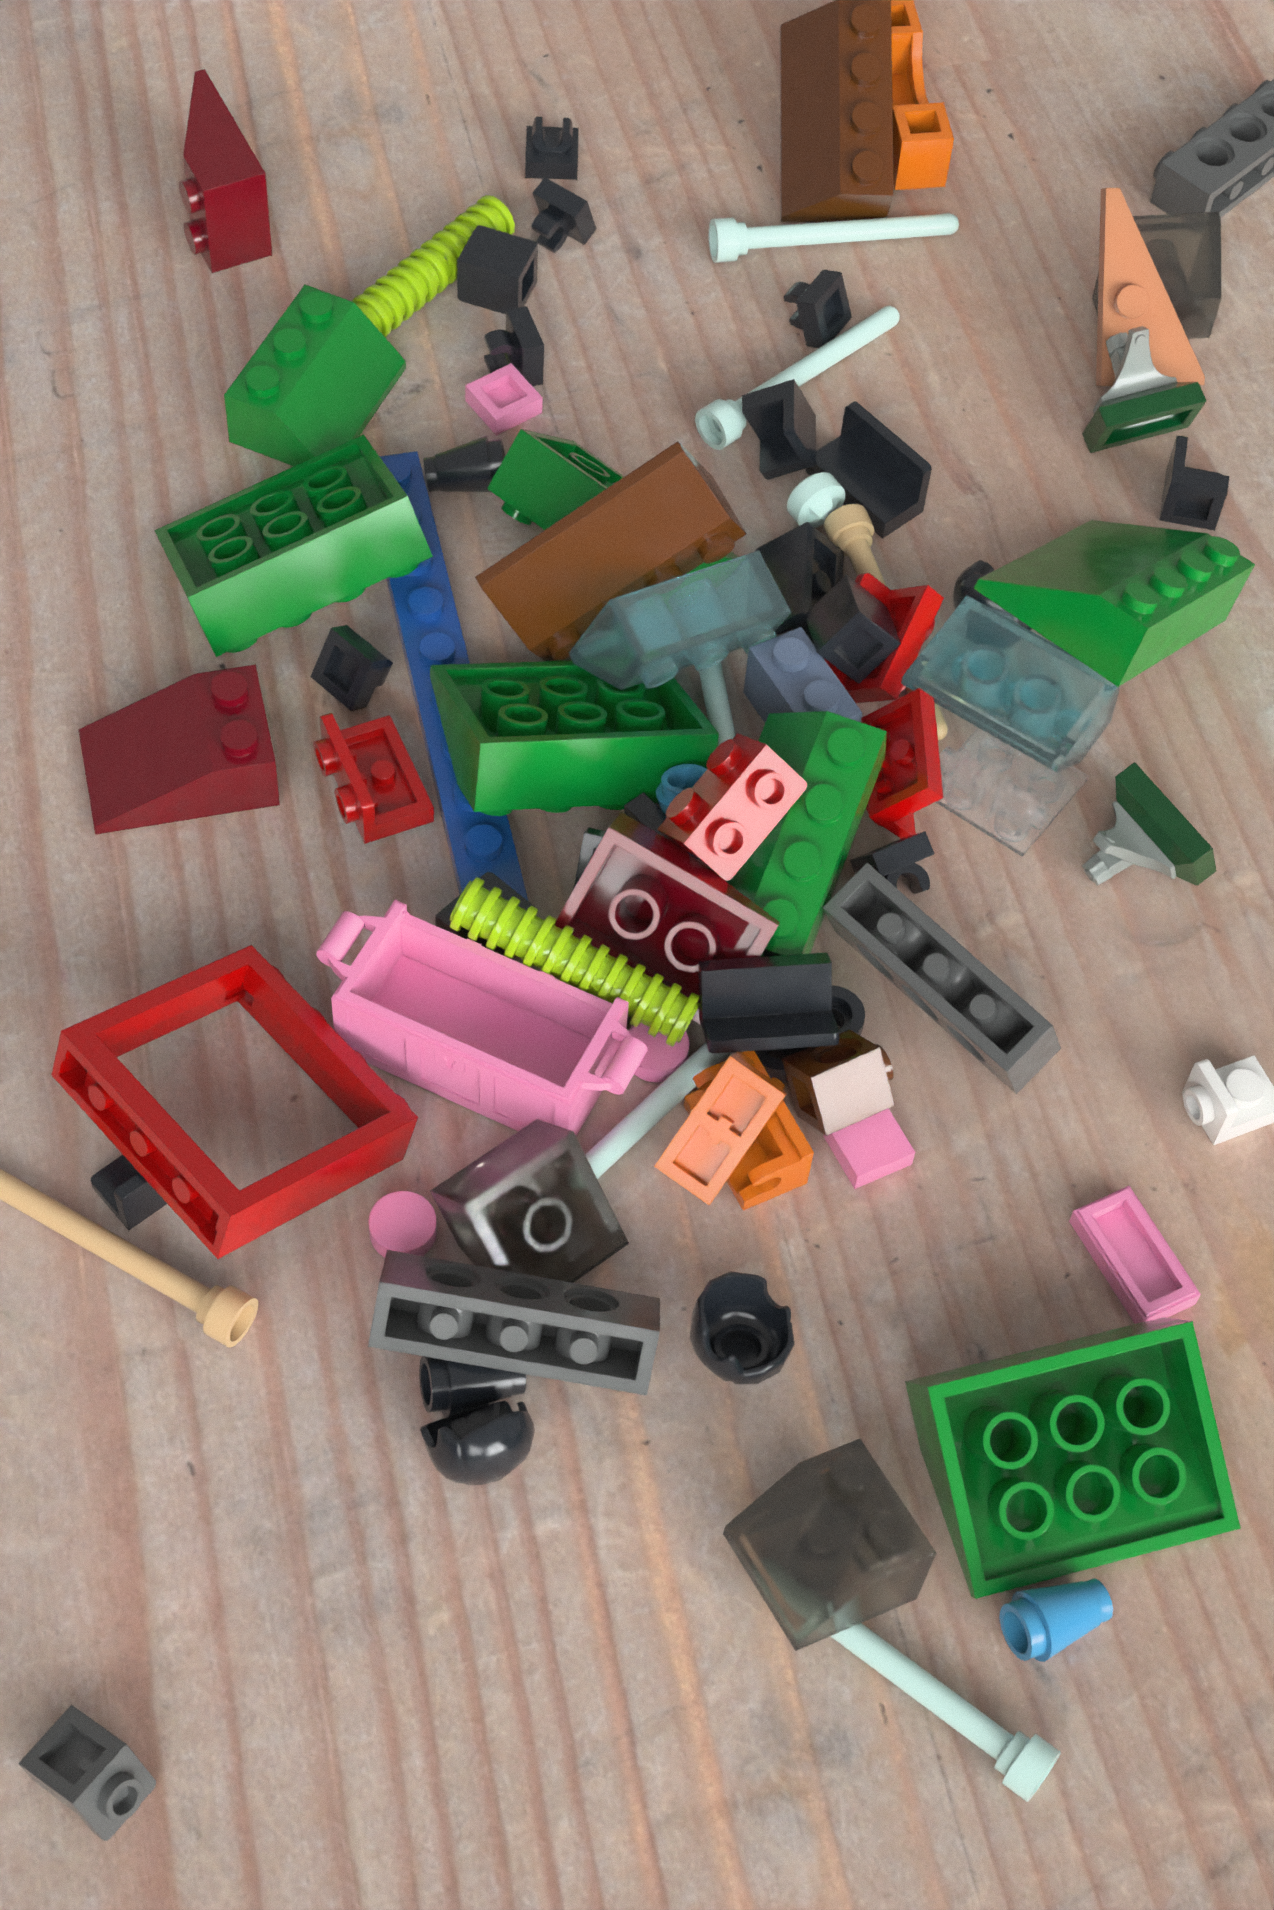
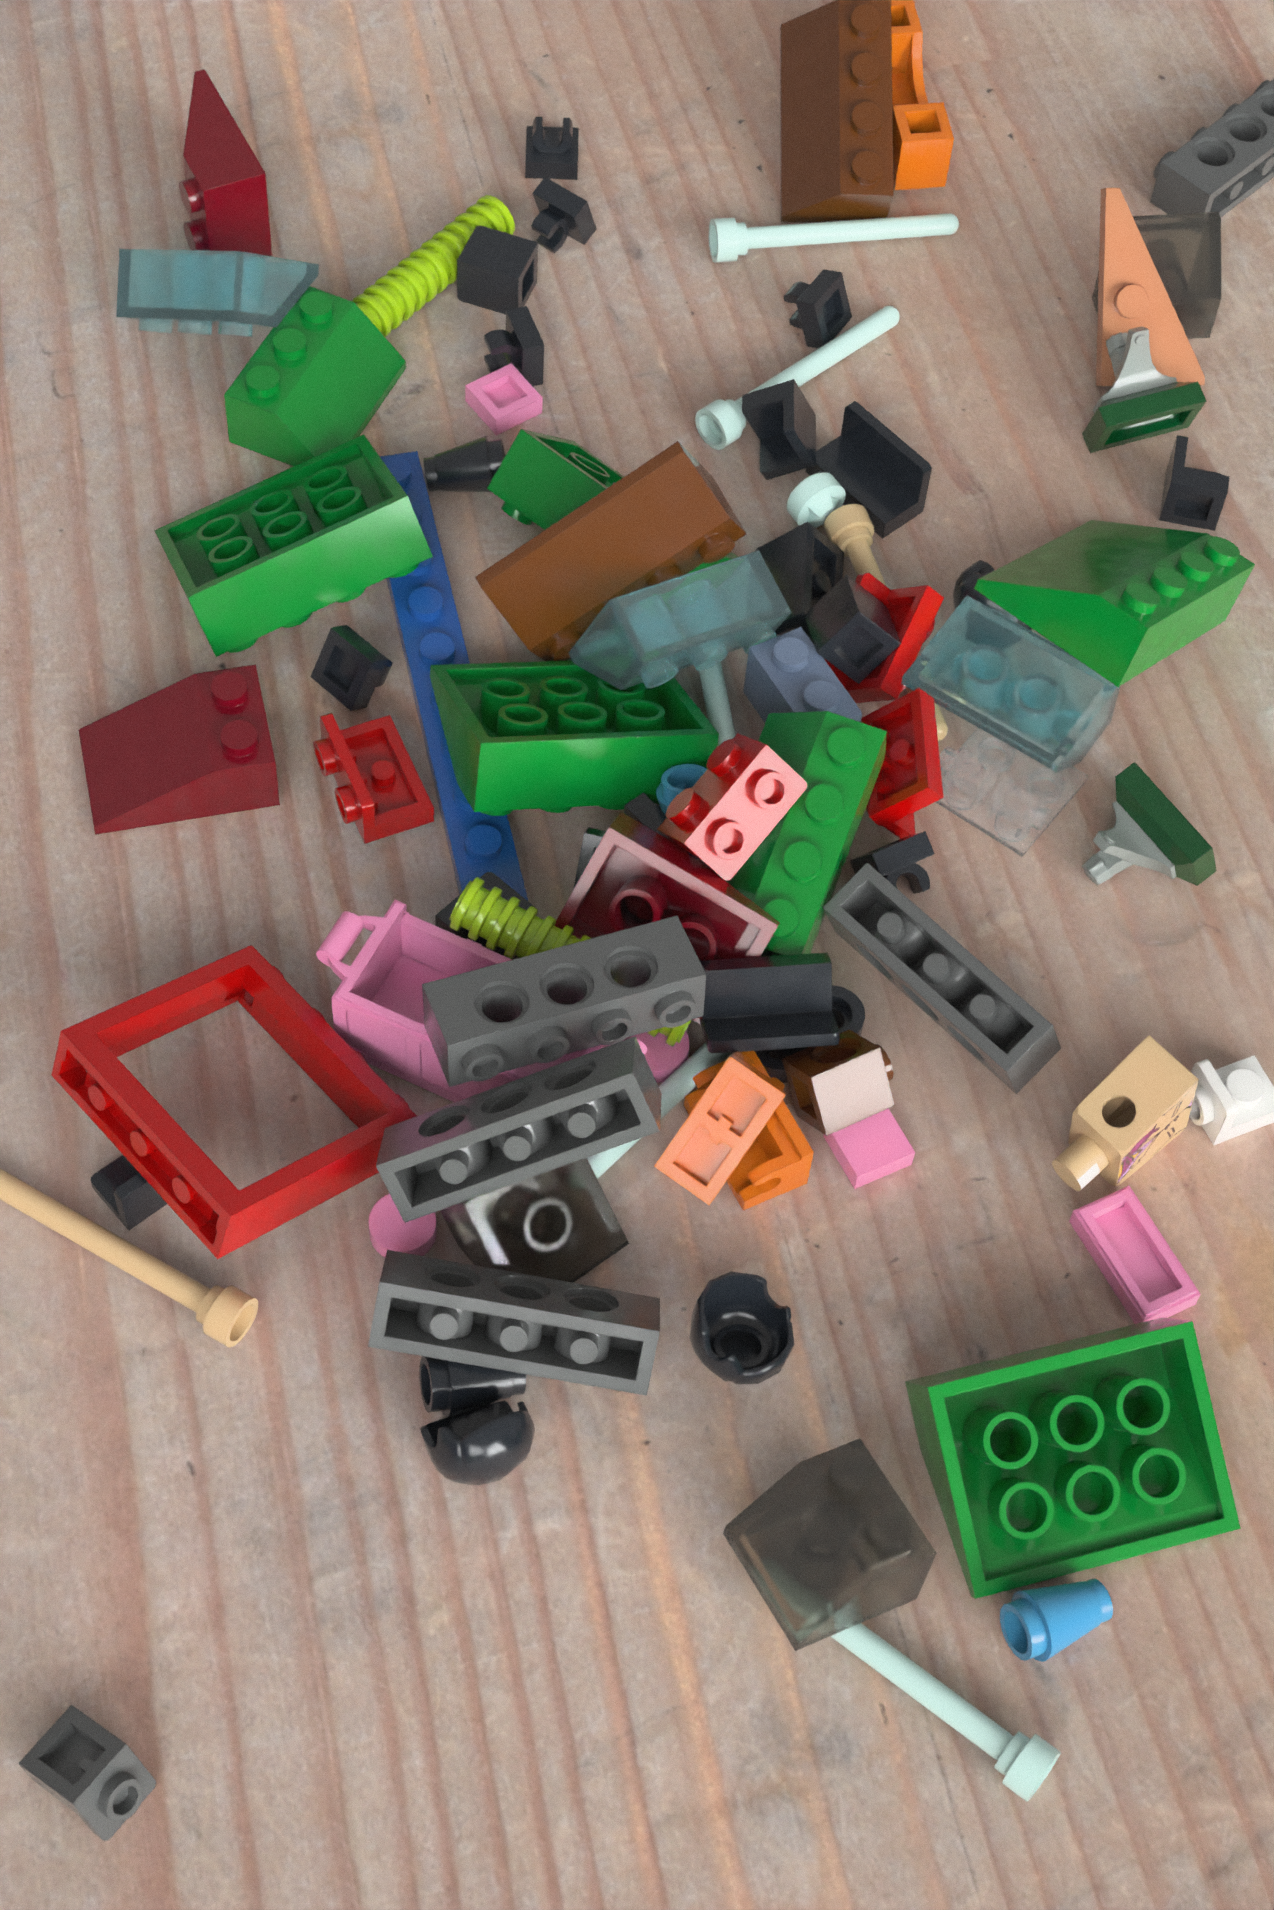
(208, 289): none -> clear light blue slope
(520, 1130): none -> dark grey brick
(563, 1000): none -> dark grey brick
(1128, 1117): none -> tan torso

